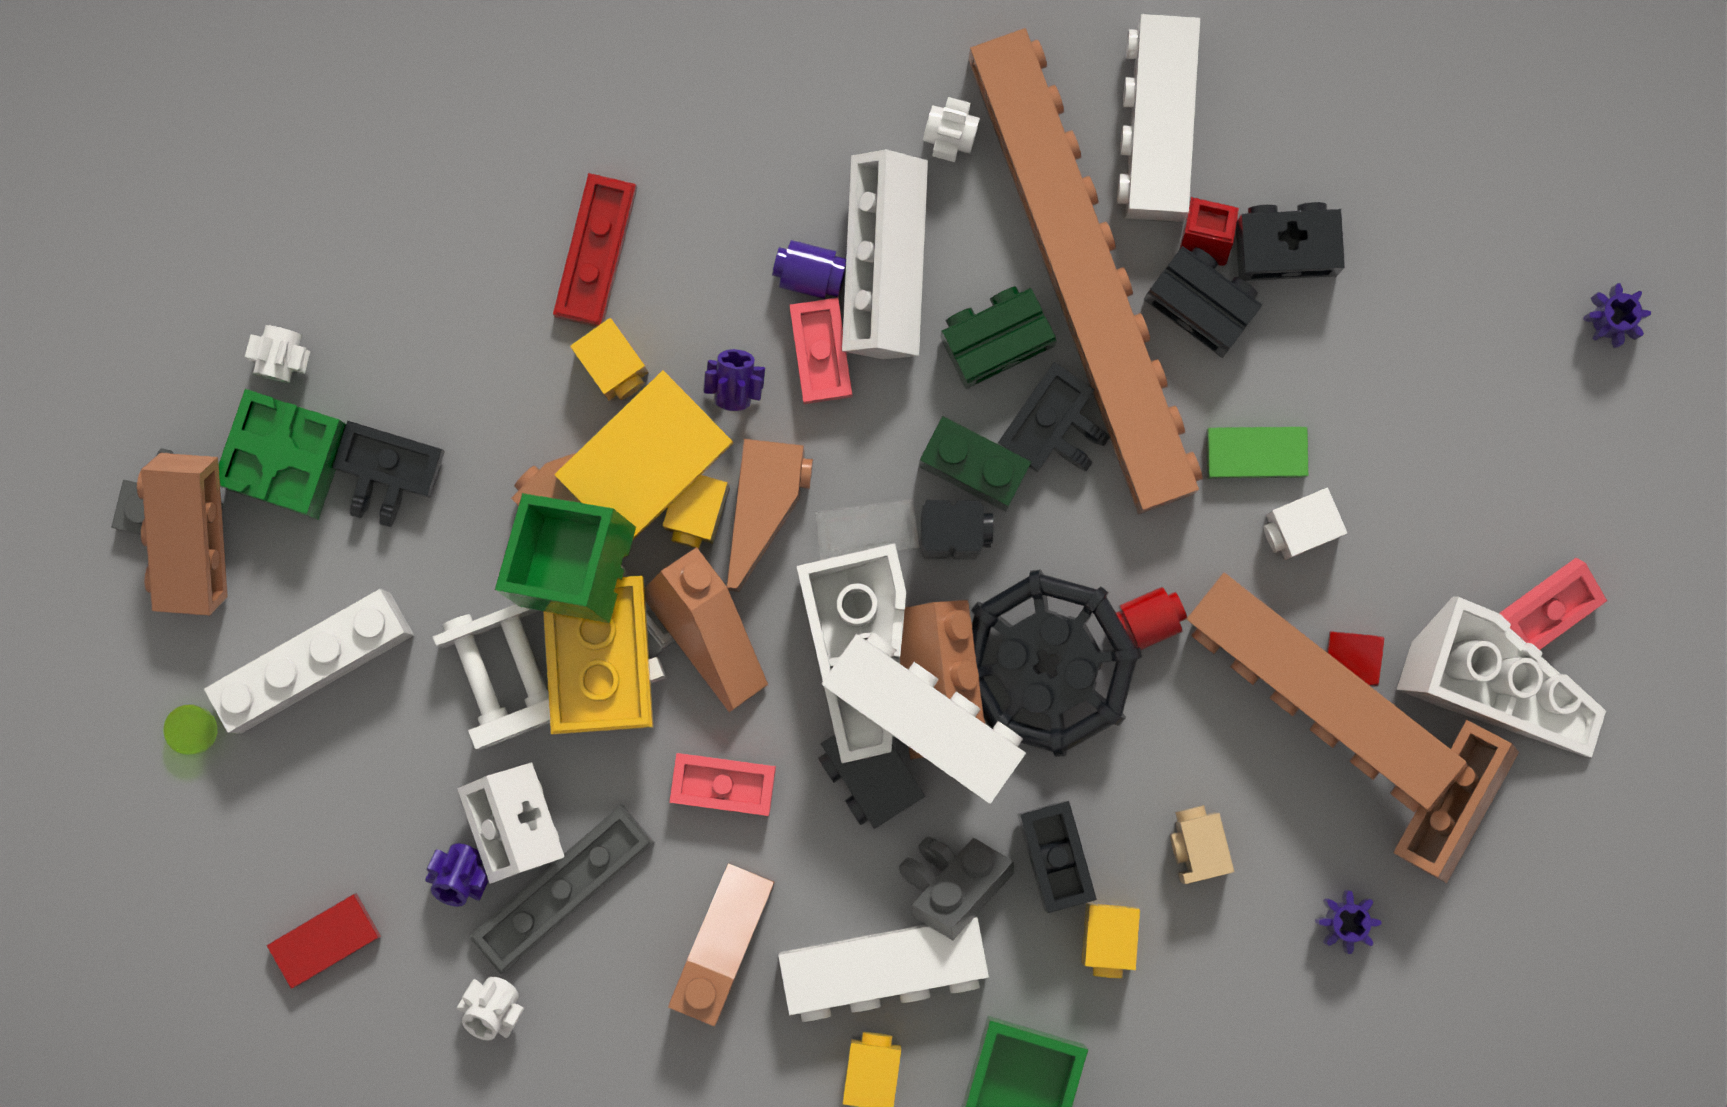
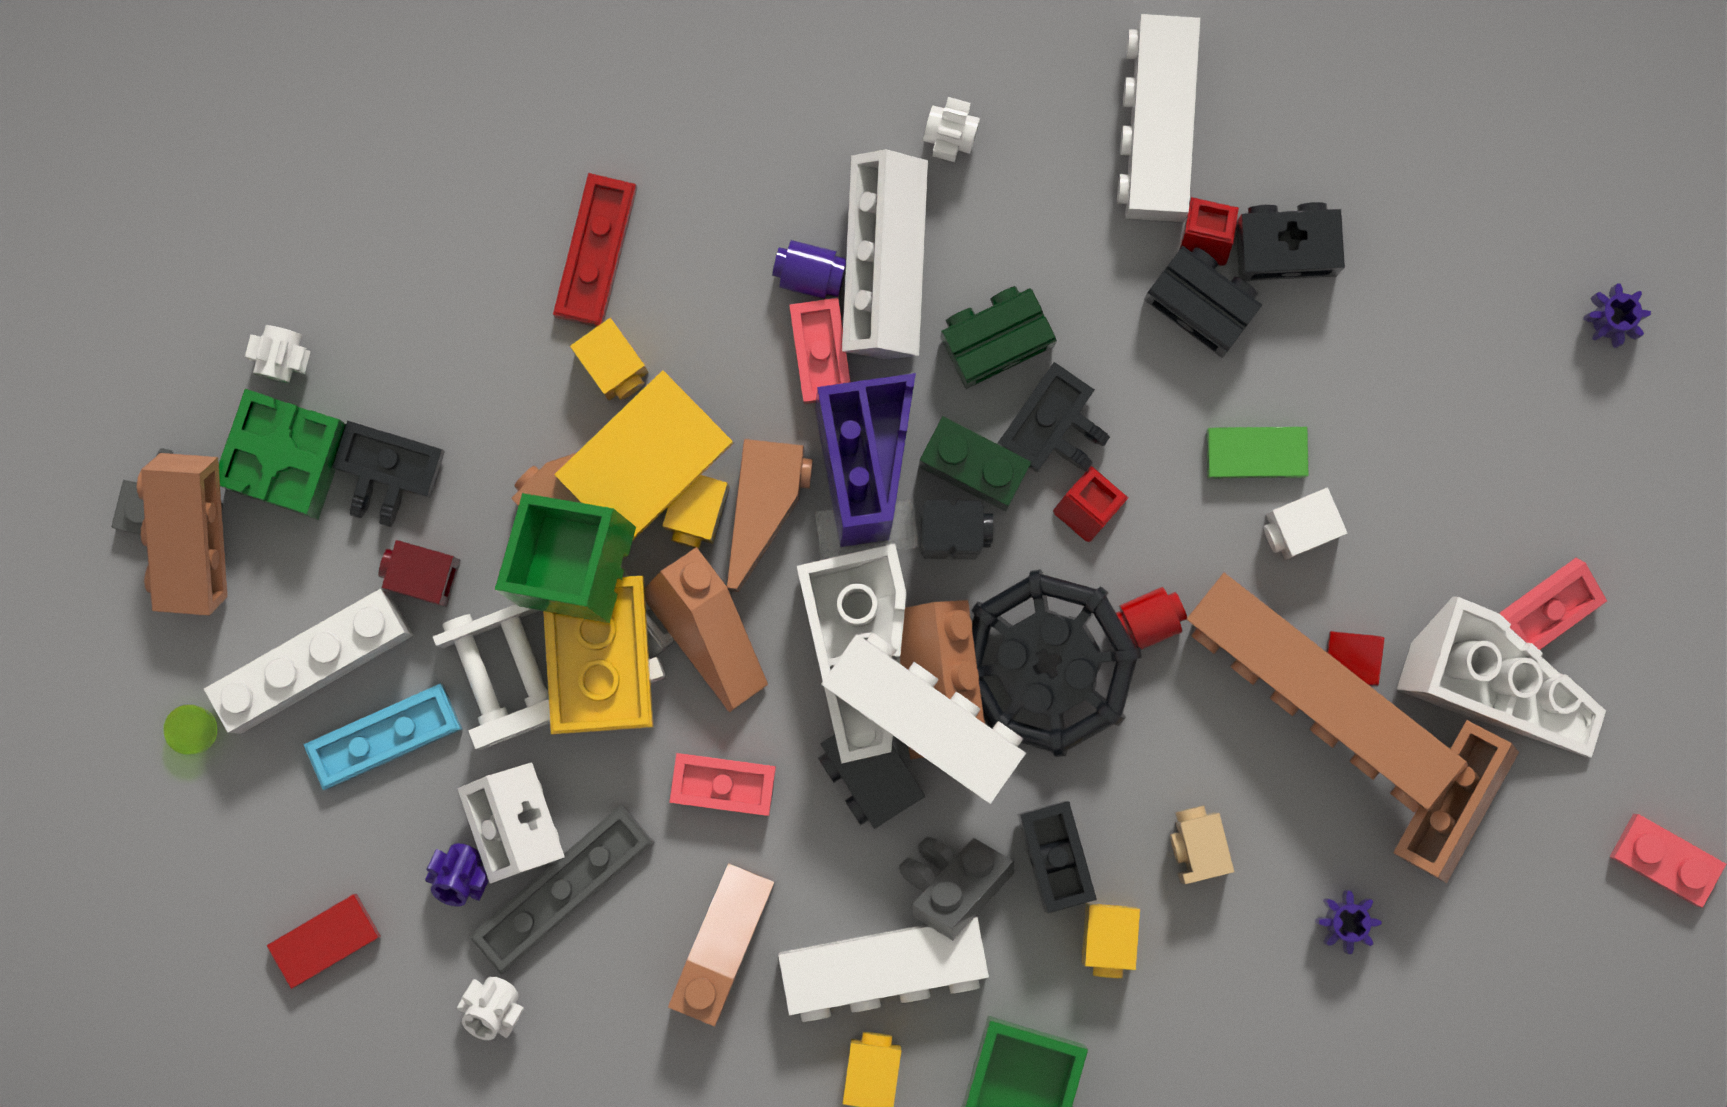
(382, 736): none -> medium azure tile
(418, 572): none -> dark red brick
(734, 380): dark purple gear -> none
(863, 451): none -> dark purple wedge
(1083, 270): nougat brick -> none
(1089, 504): none -> red slope
(1668, 860): none -> coral plate

